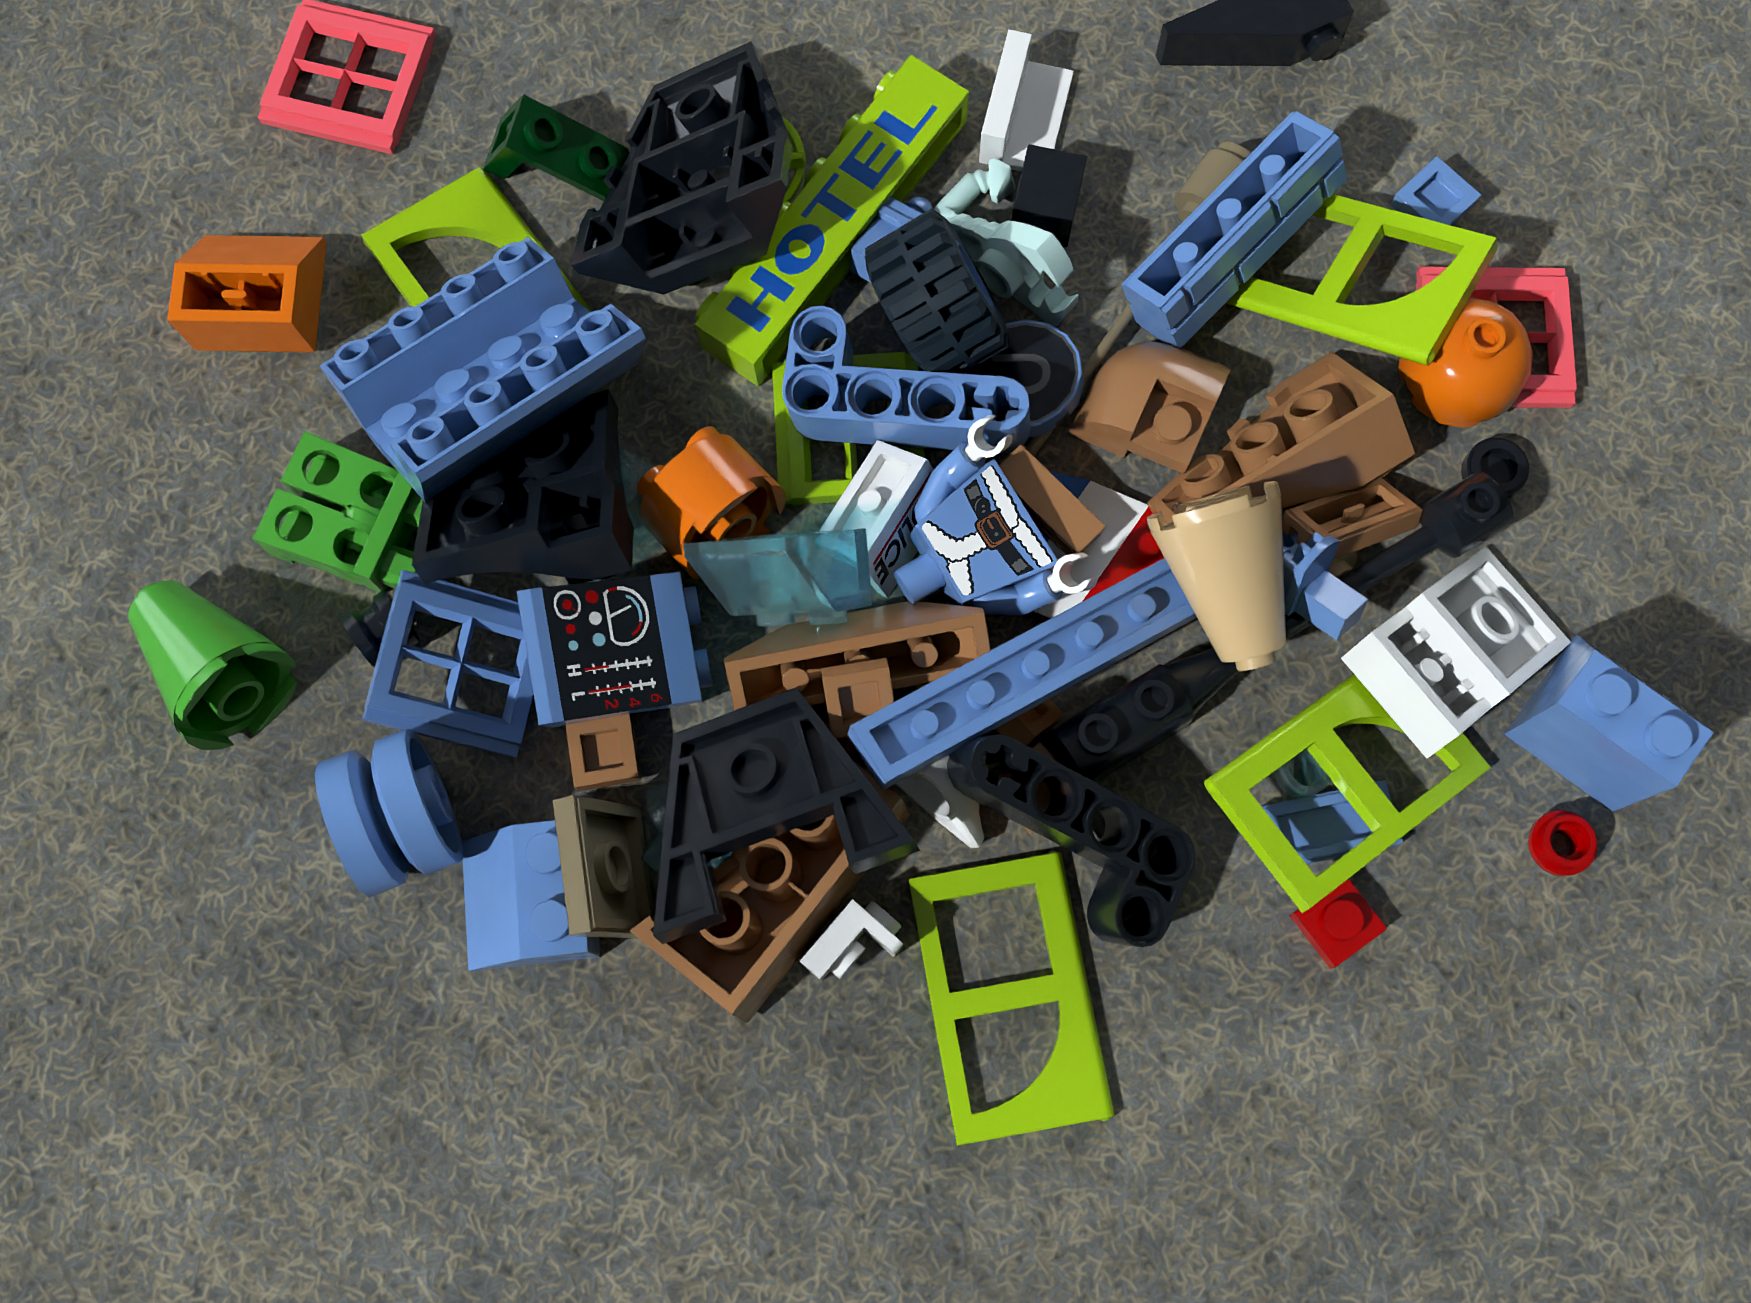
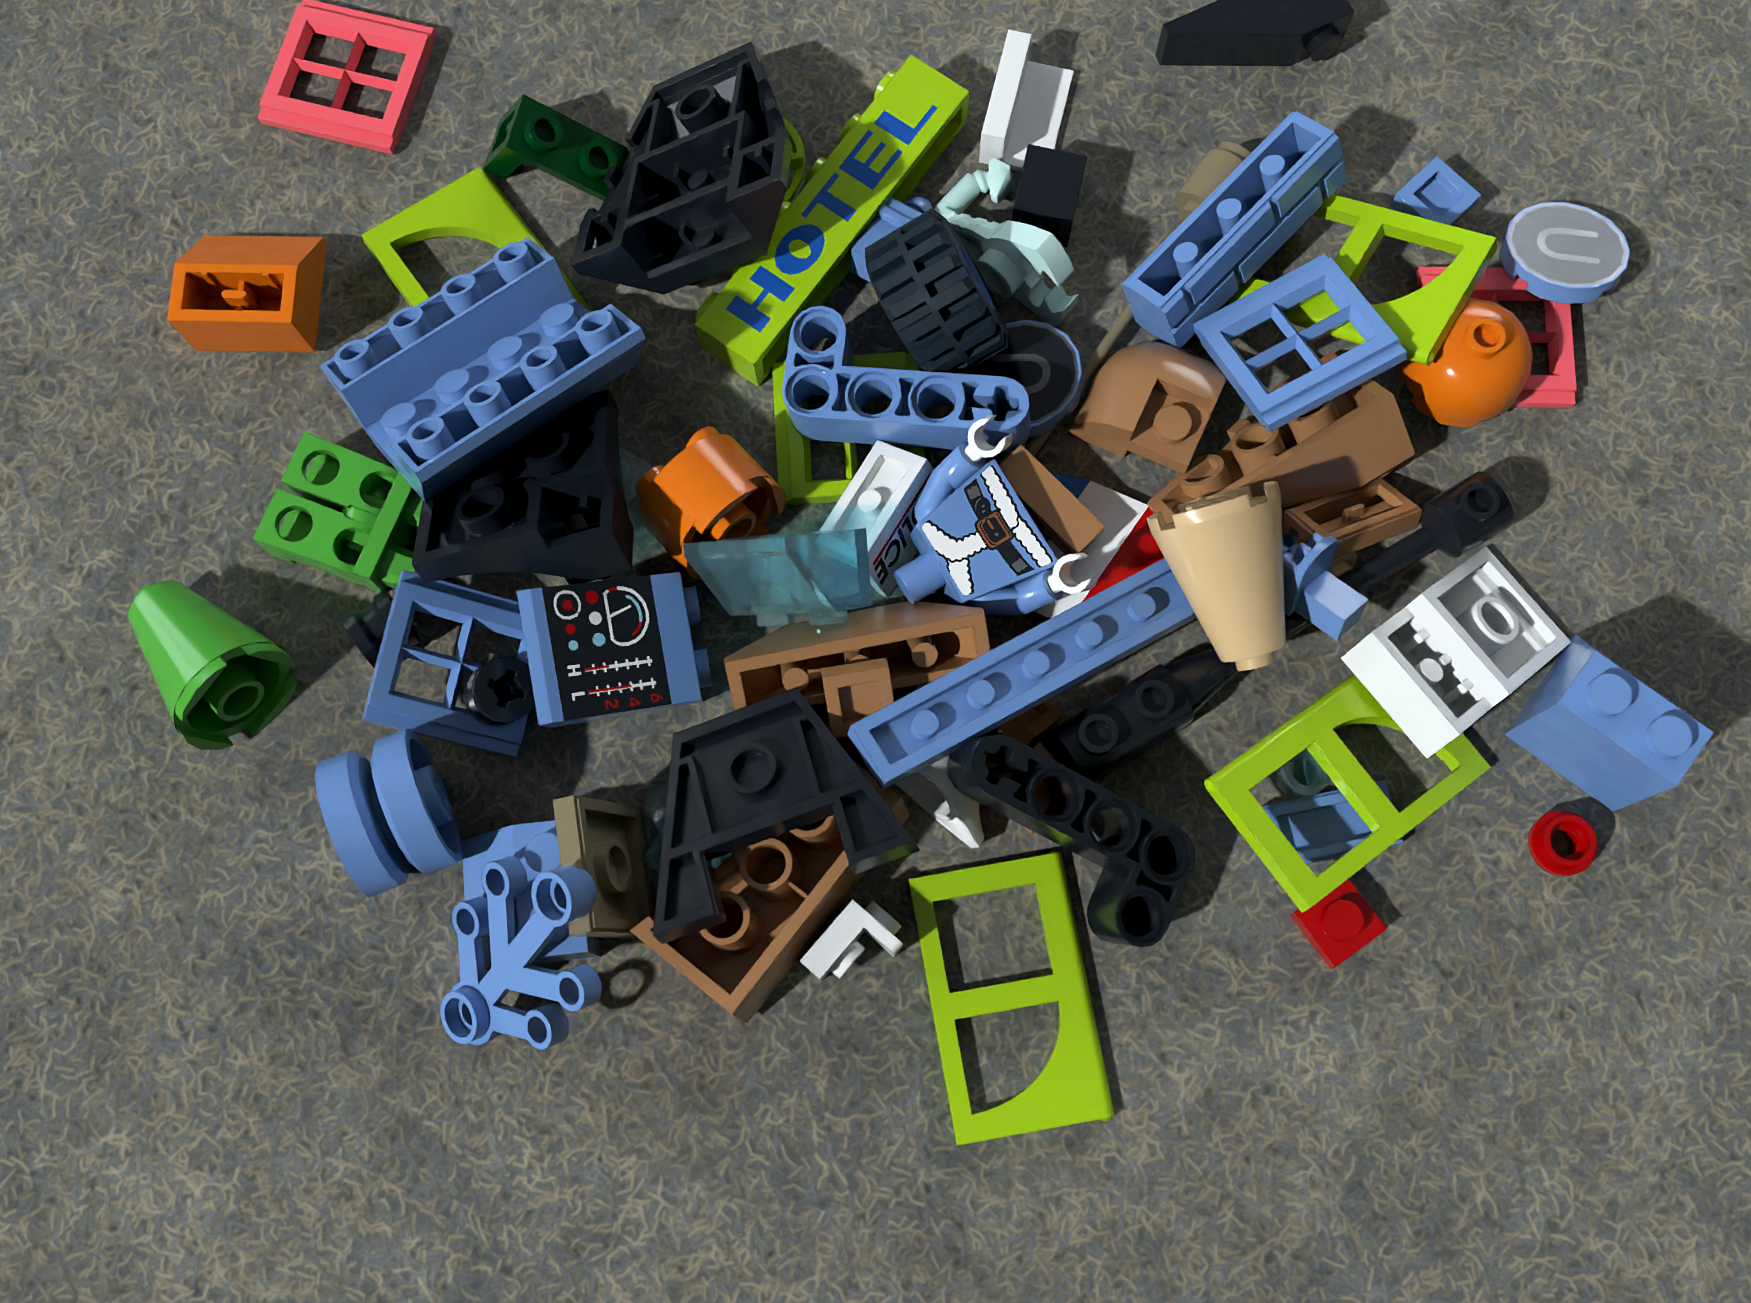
(474, 1005): none -> medium blue plant
(488, 691): none -> black wheel
(603, 752): medium nougat plate -> none
(1325, 380): none -> medium blue piece
(1501, 461): black tile -> none
(1564, 252): none -> tile

